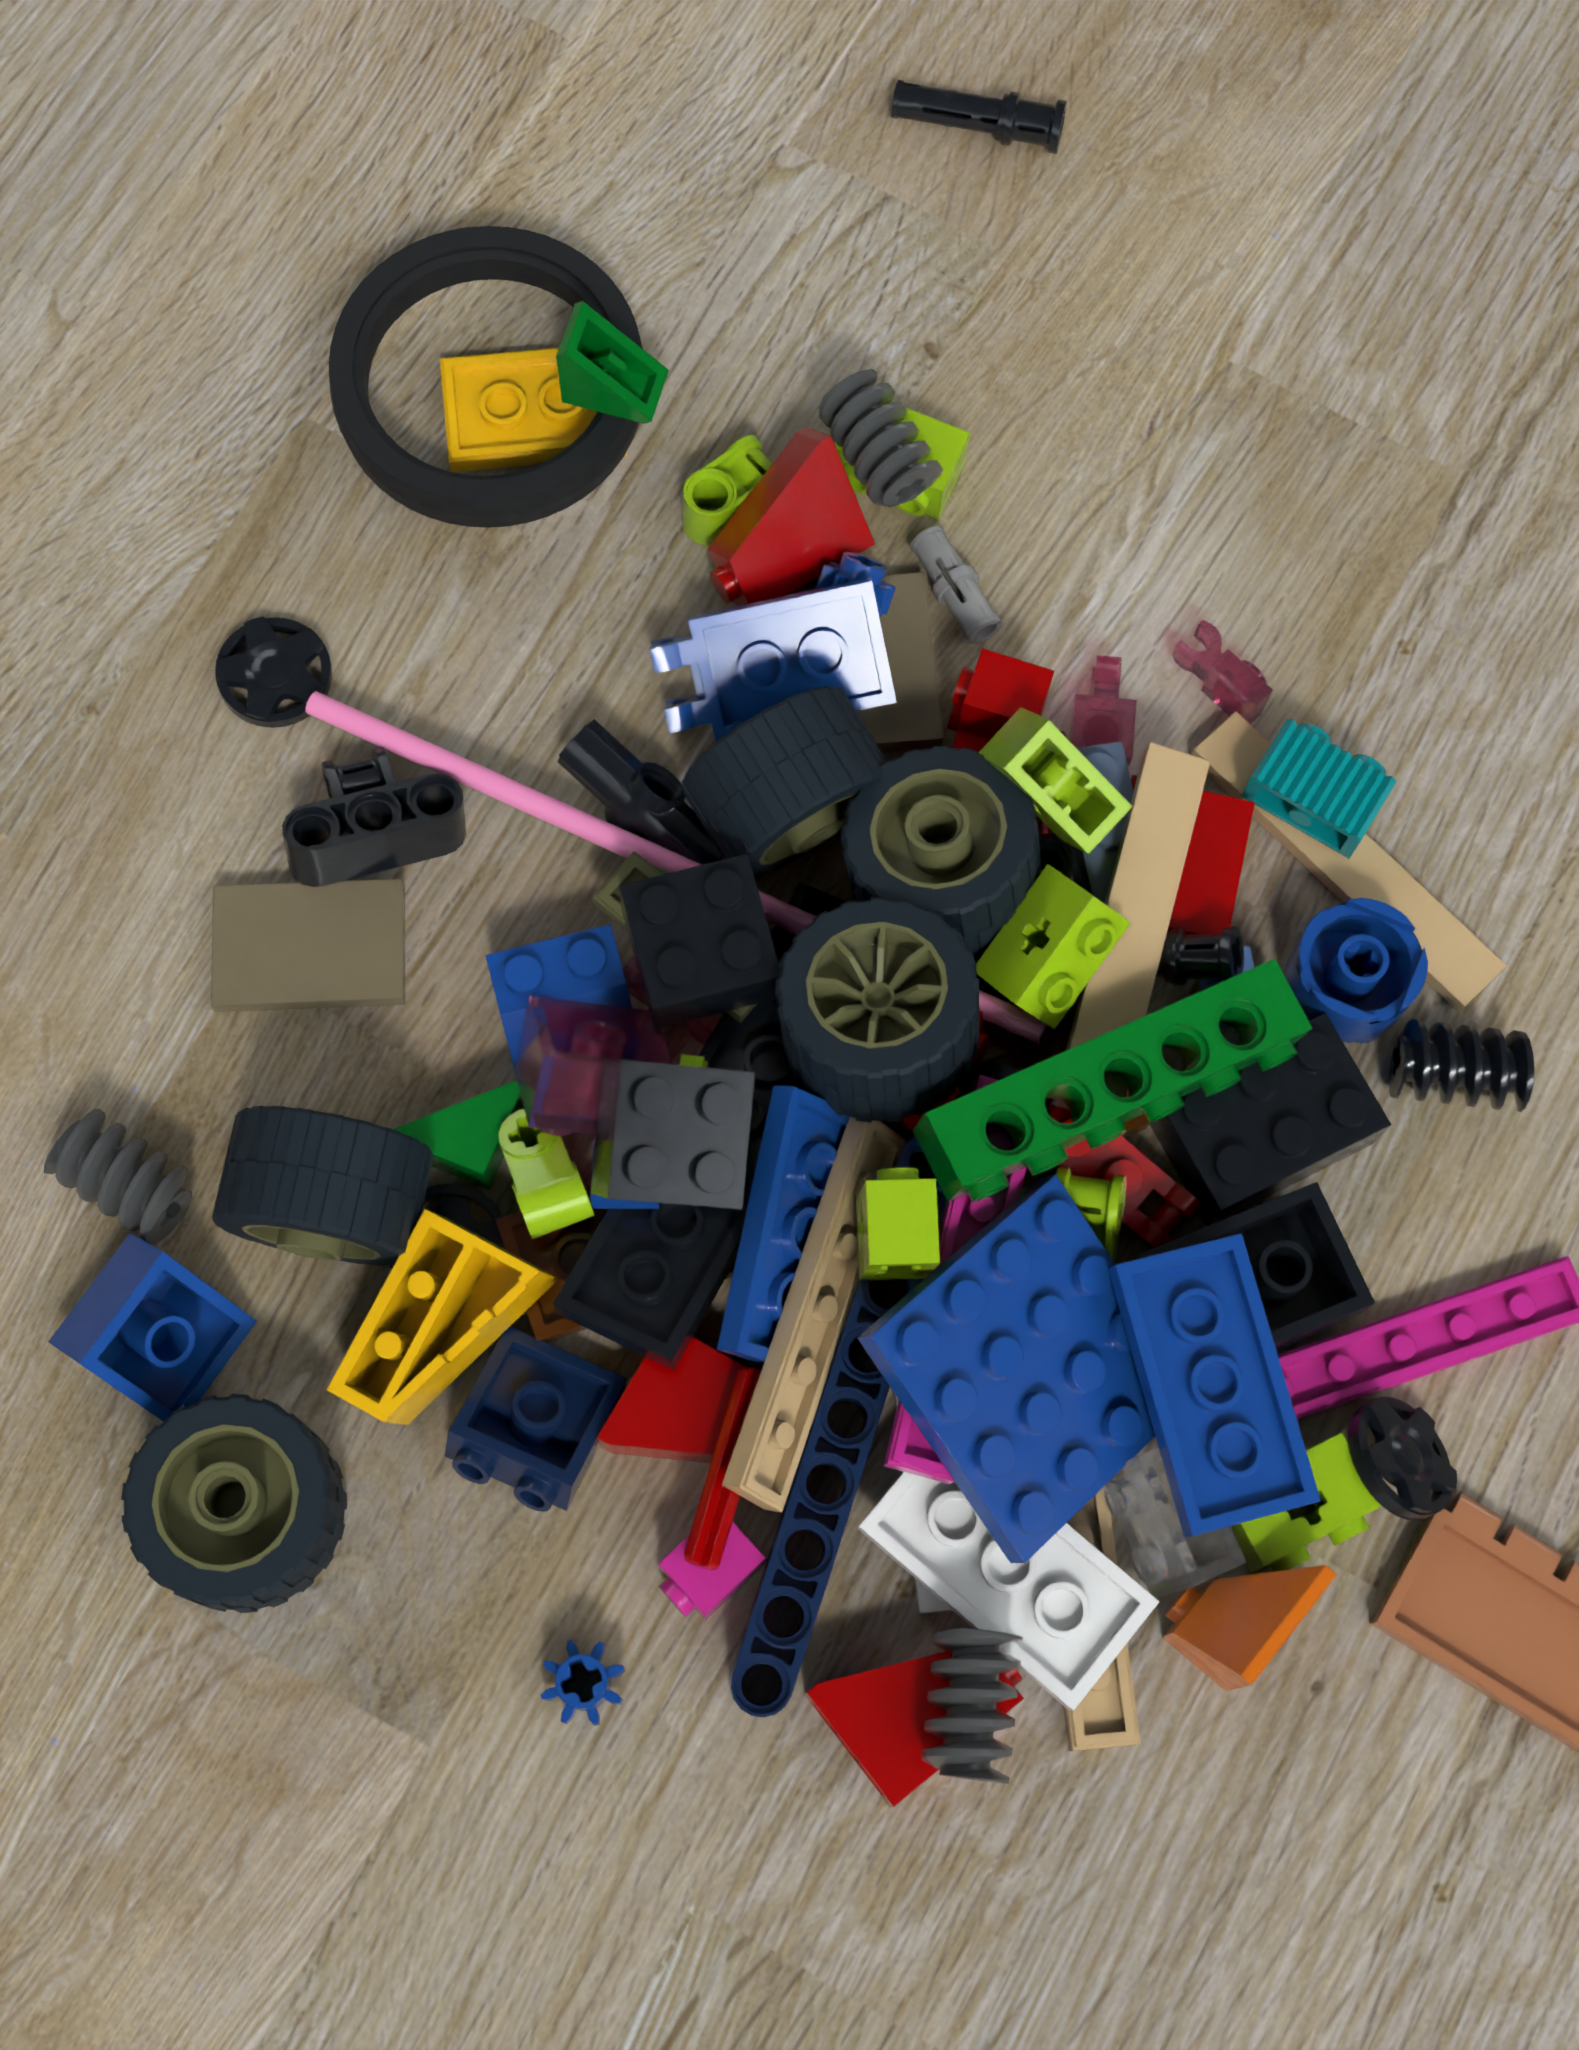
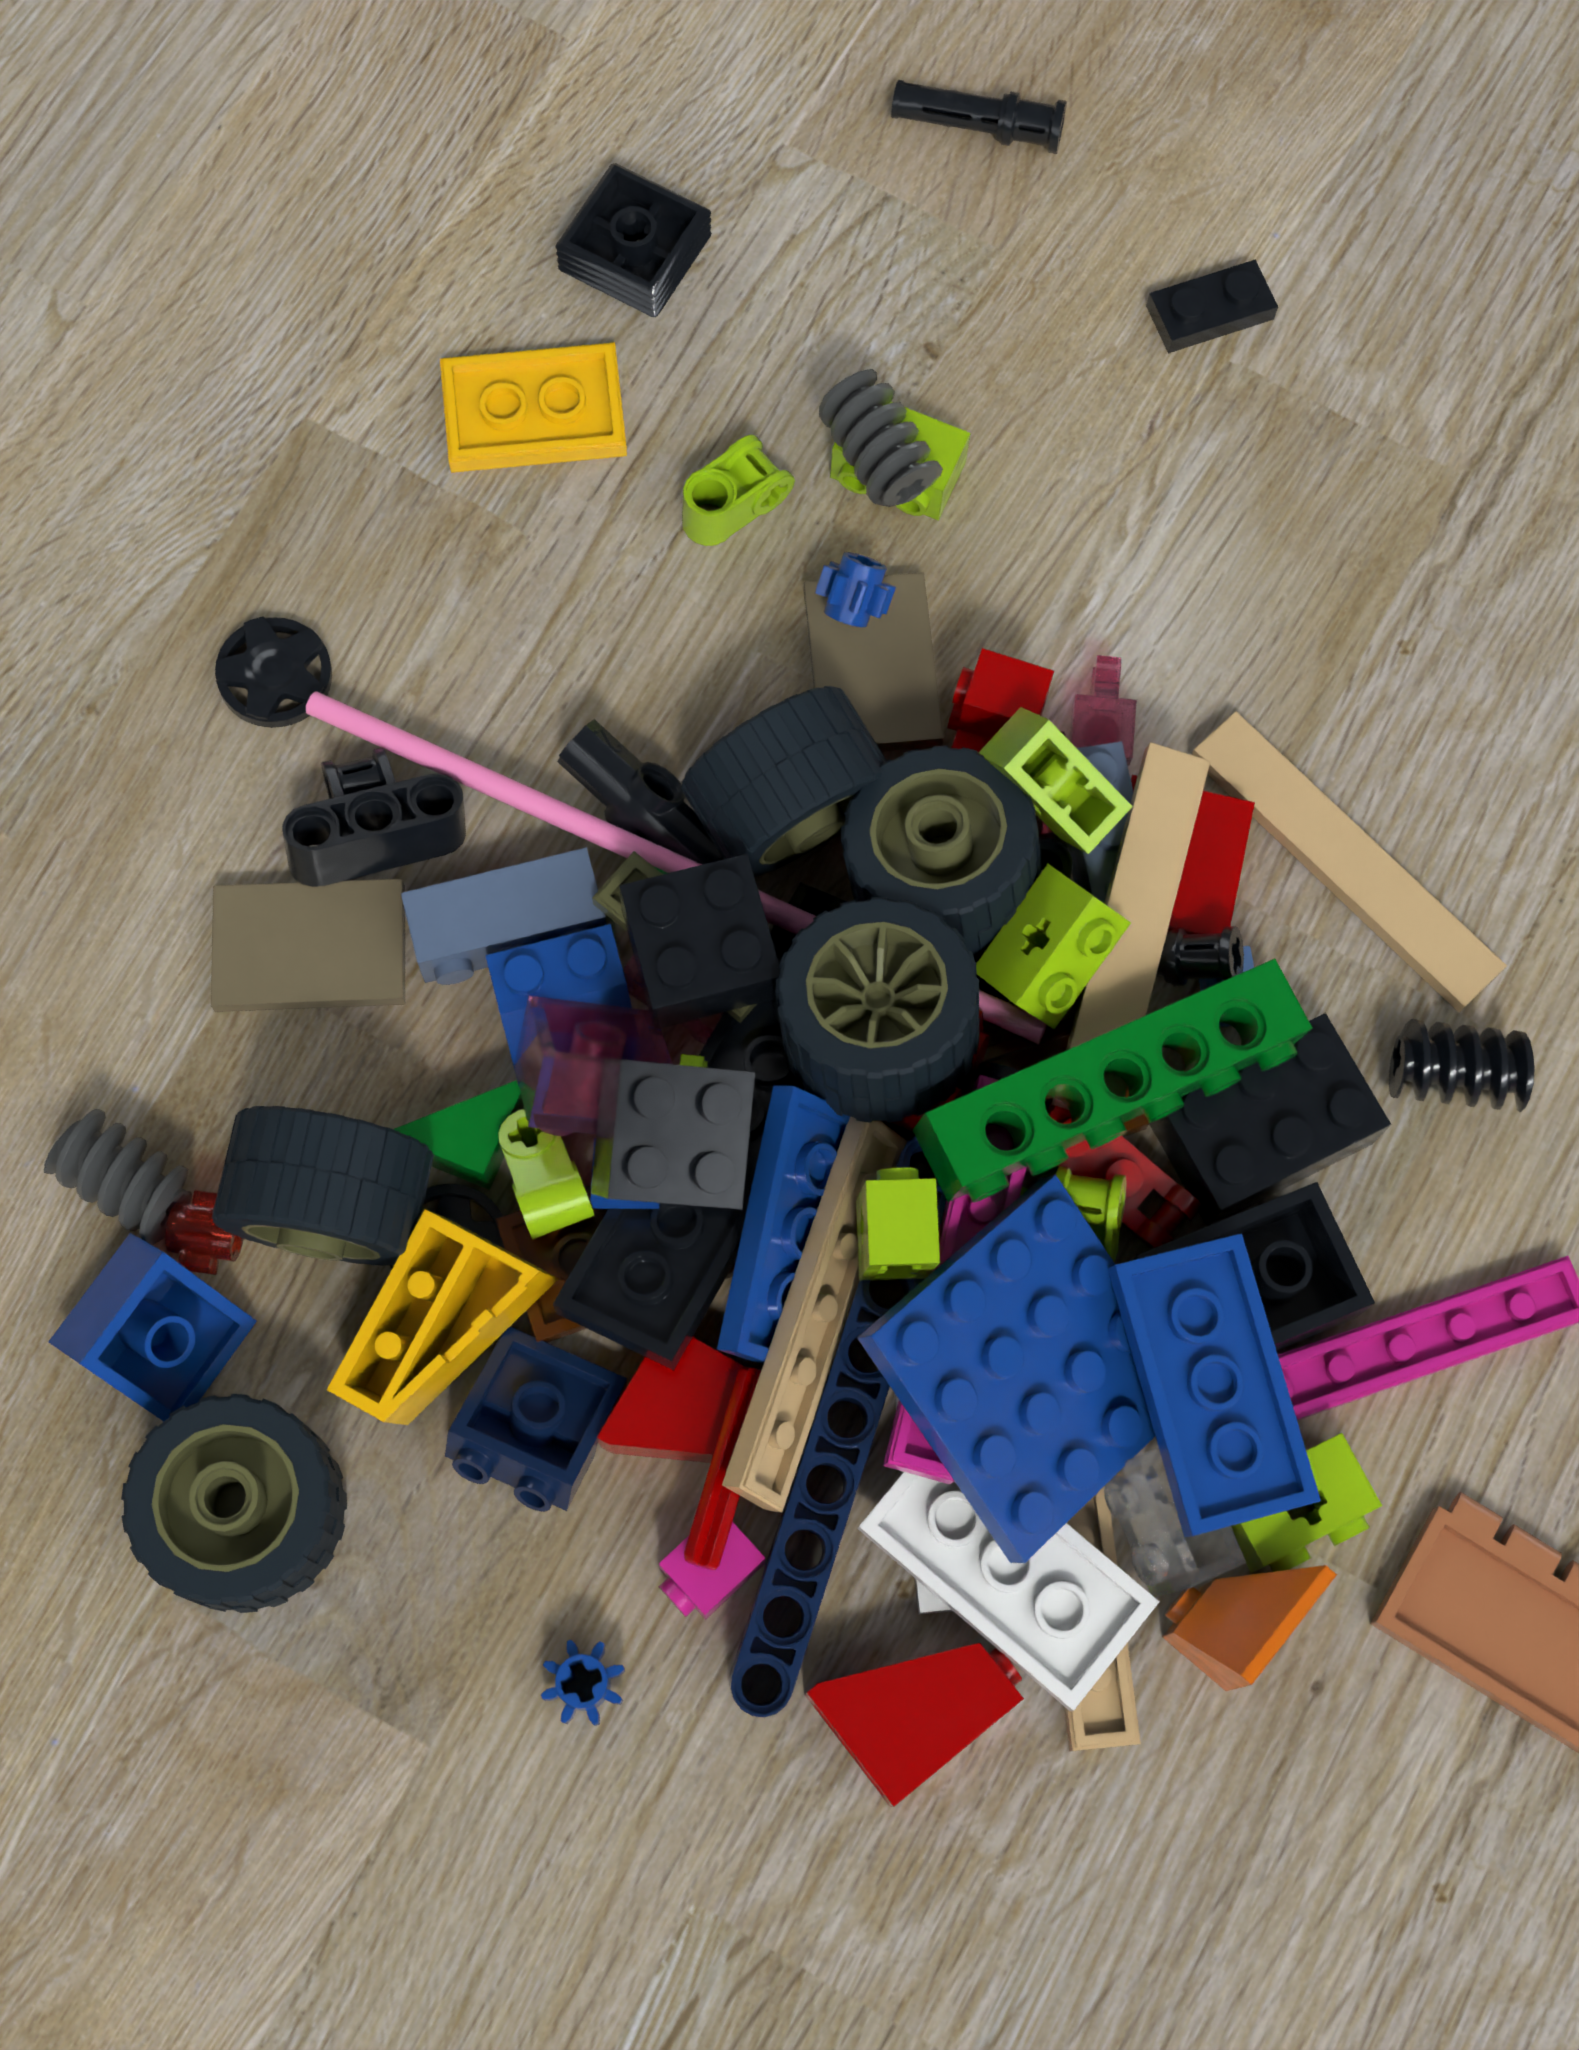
(197, 1238): none -> clear red gear
(424, 269): black tyre -> none
(498, 911): none -> sand blue brick
(603, 237): none -> black brick
(607, 369): green slope -> none
(778, 649): tile -> none
(789, 524): red slope -> none
(936, 556): light grey pin -> none
(971, 1704): dark grey piece -> none
(1211, 306): none -> black plate
(1226, 679): clear pink plate -> none
(1319, 786): teal brick -> none
(1375, 942): blue brick -> none
(1405, 1455): black wheel -> none

